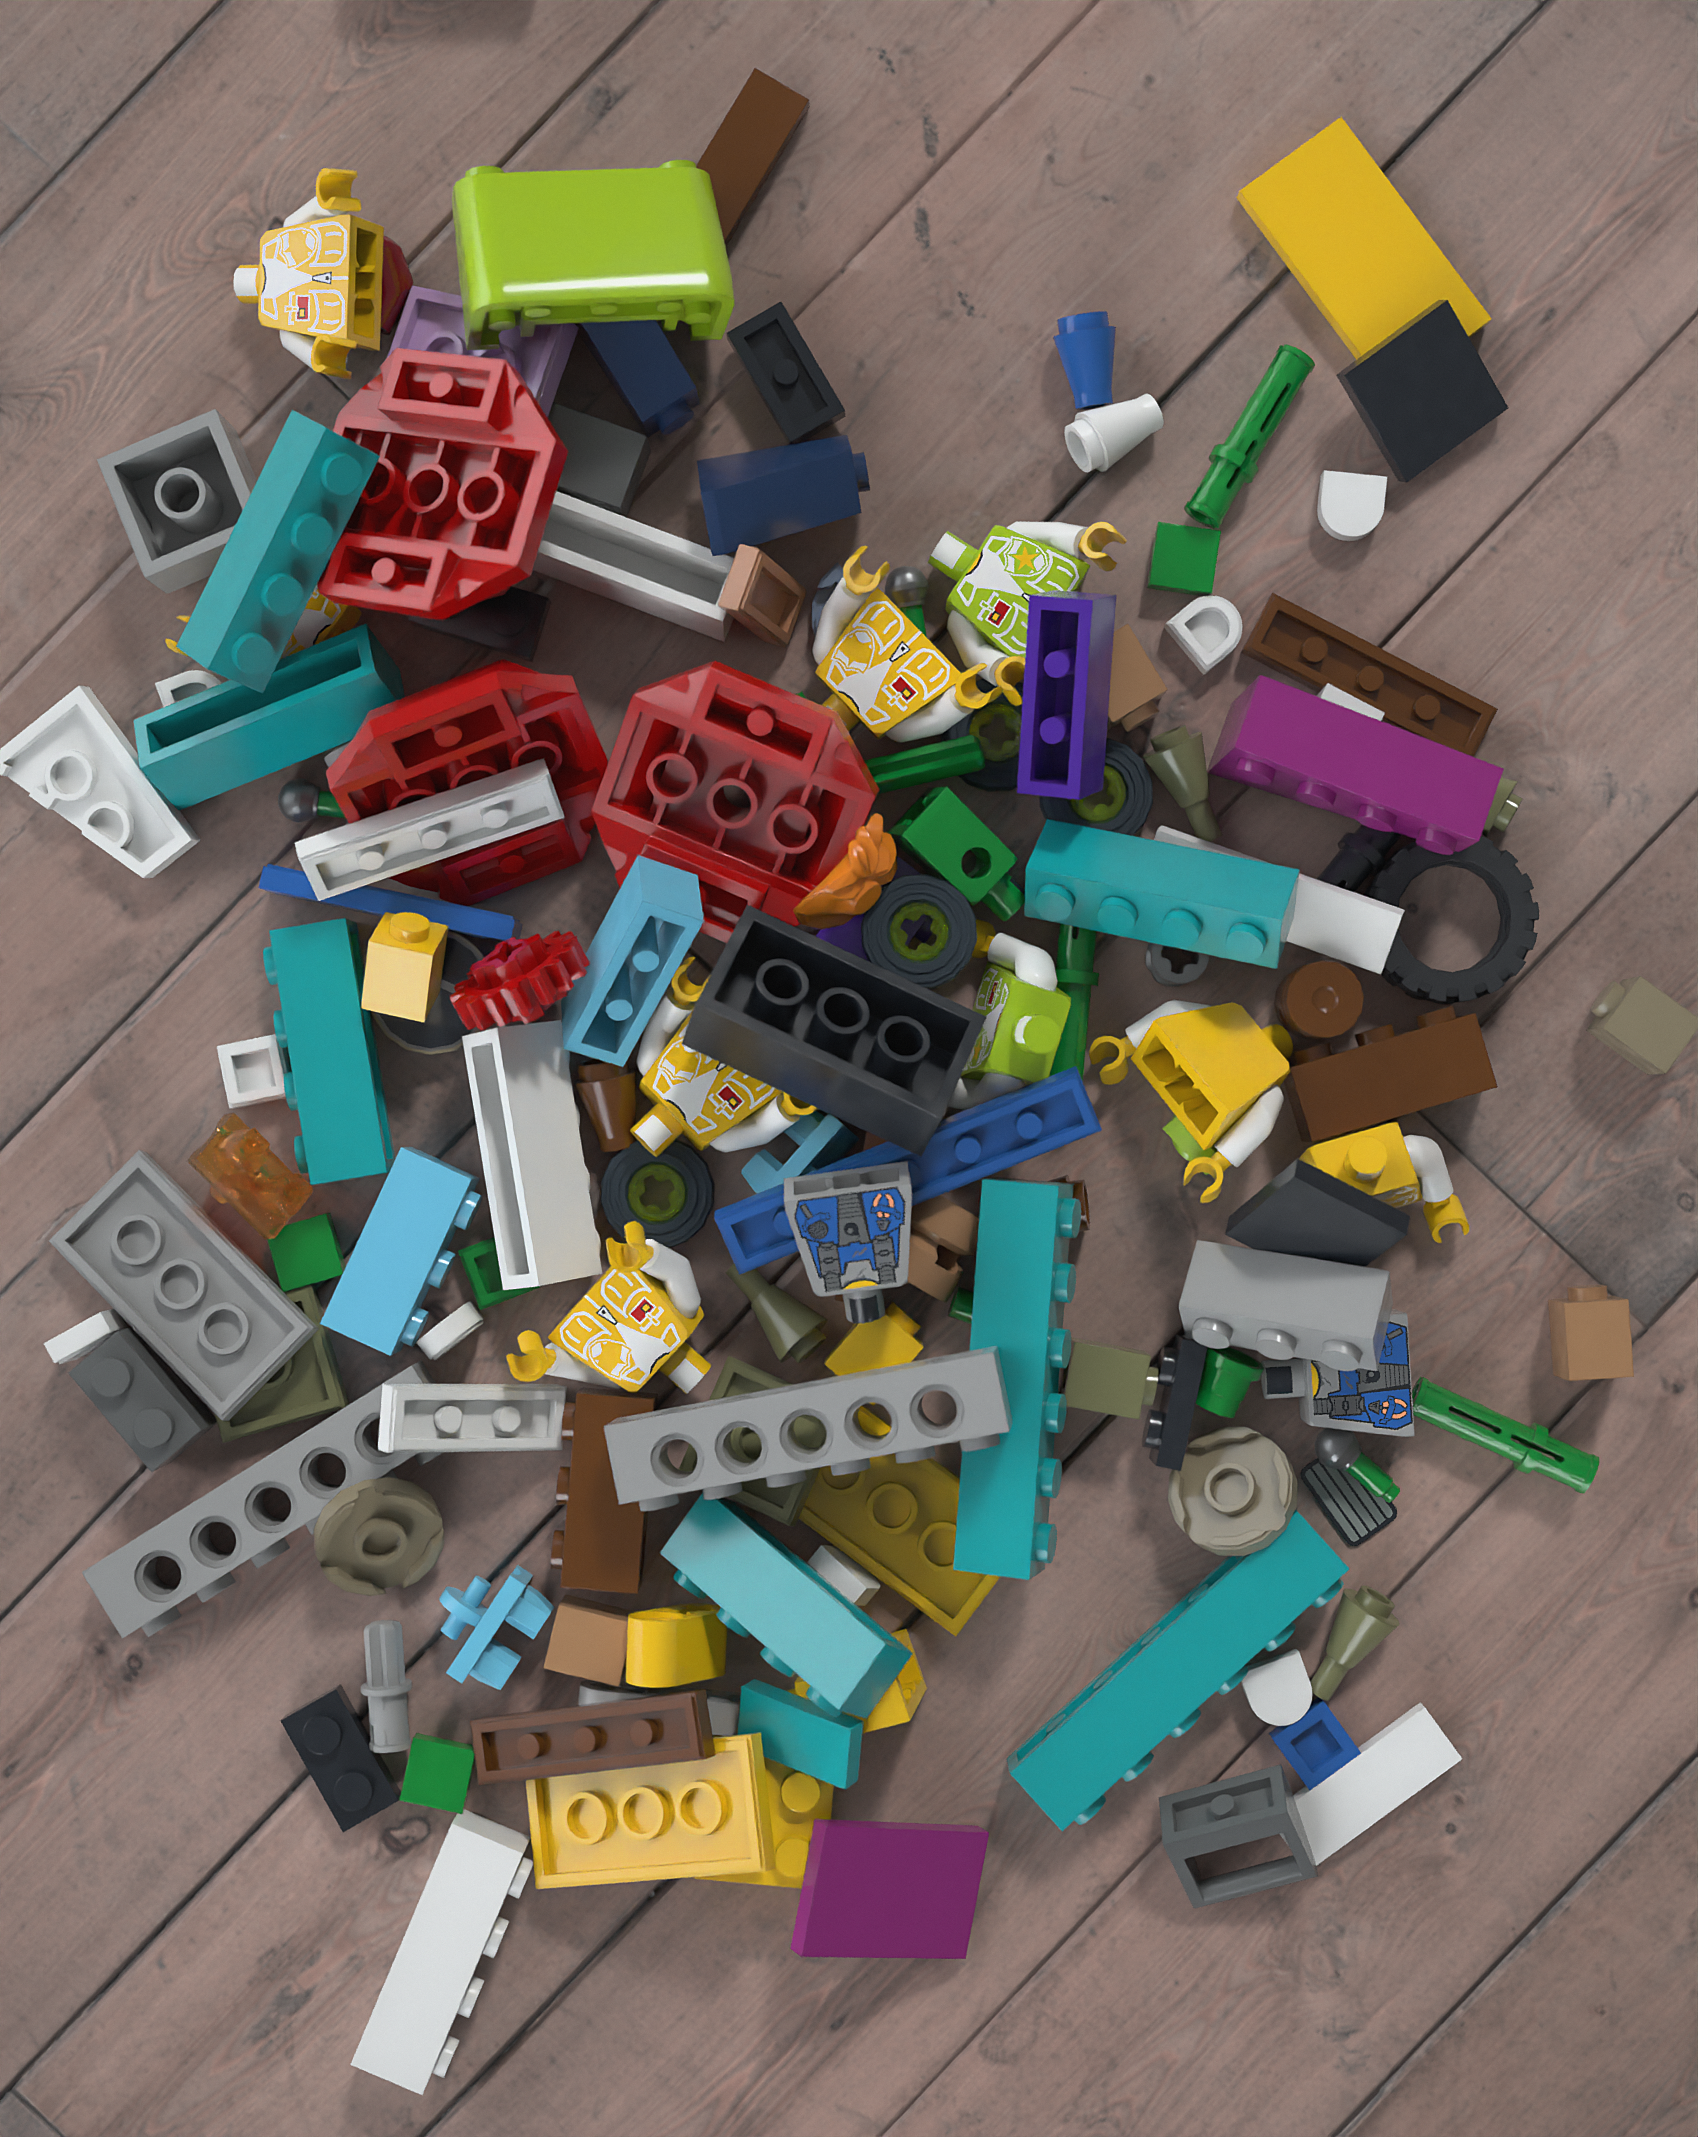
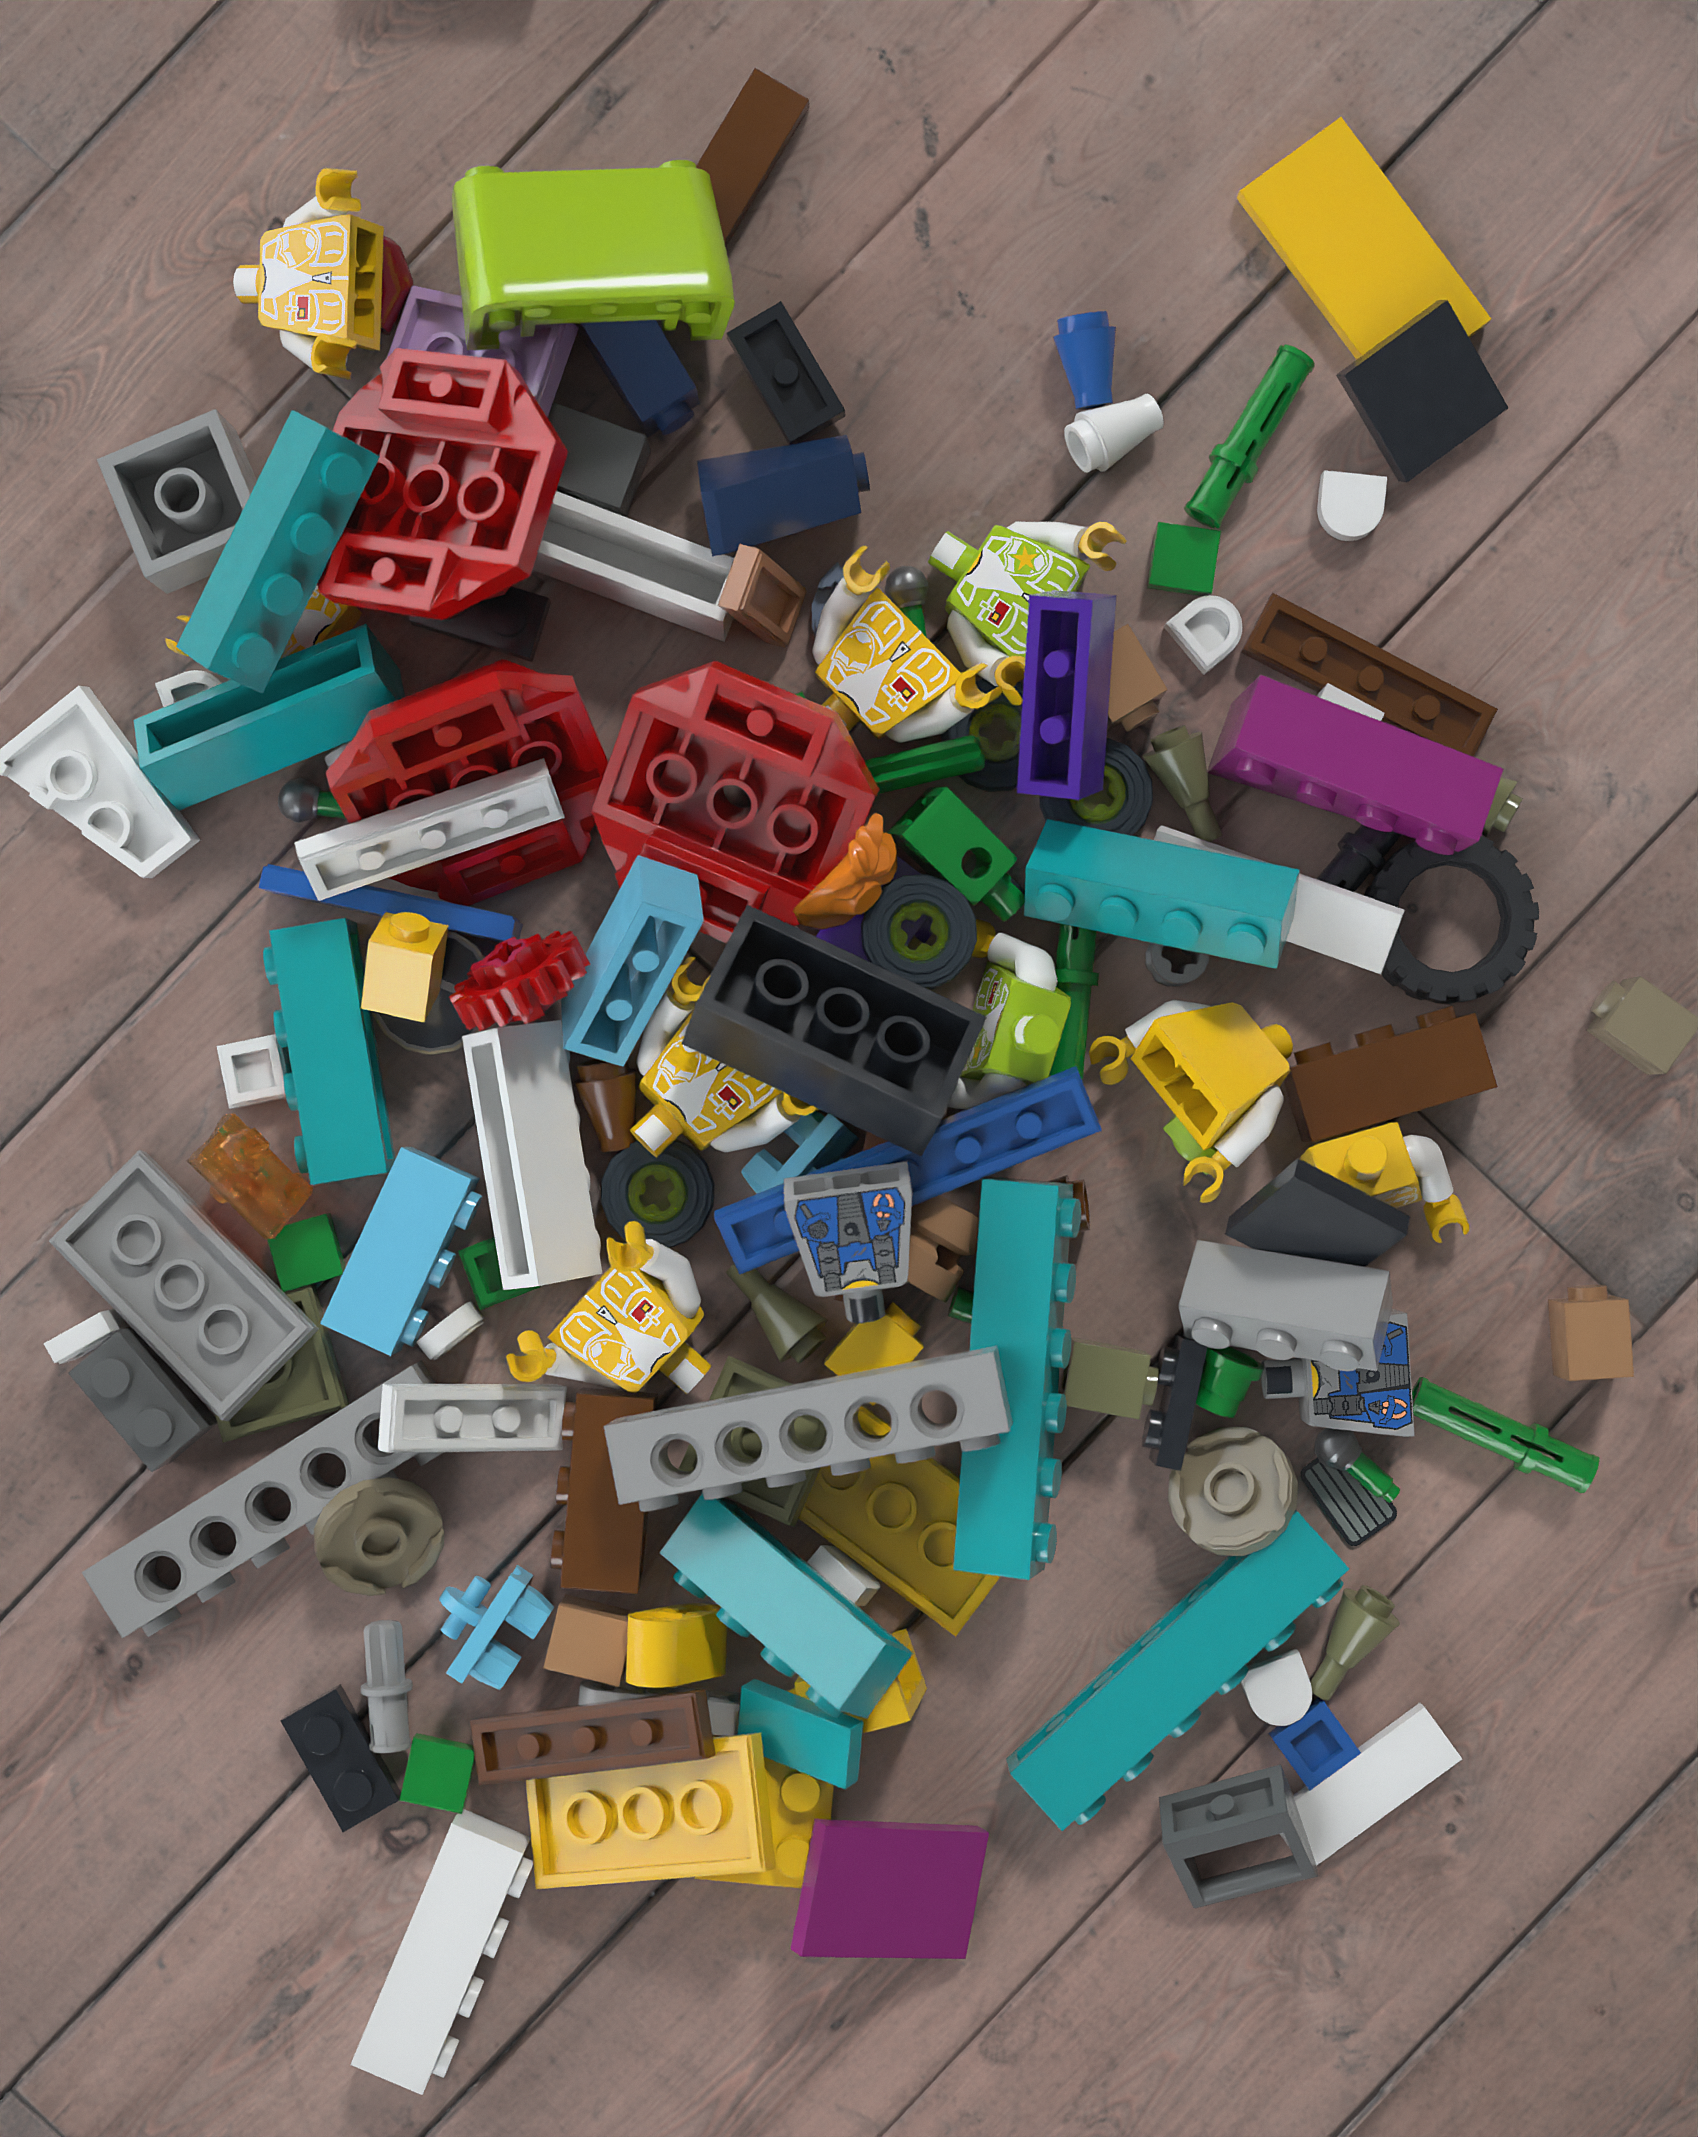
(1319, 1000): reddish brown piece -> none

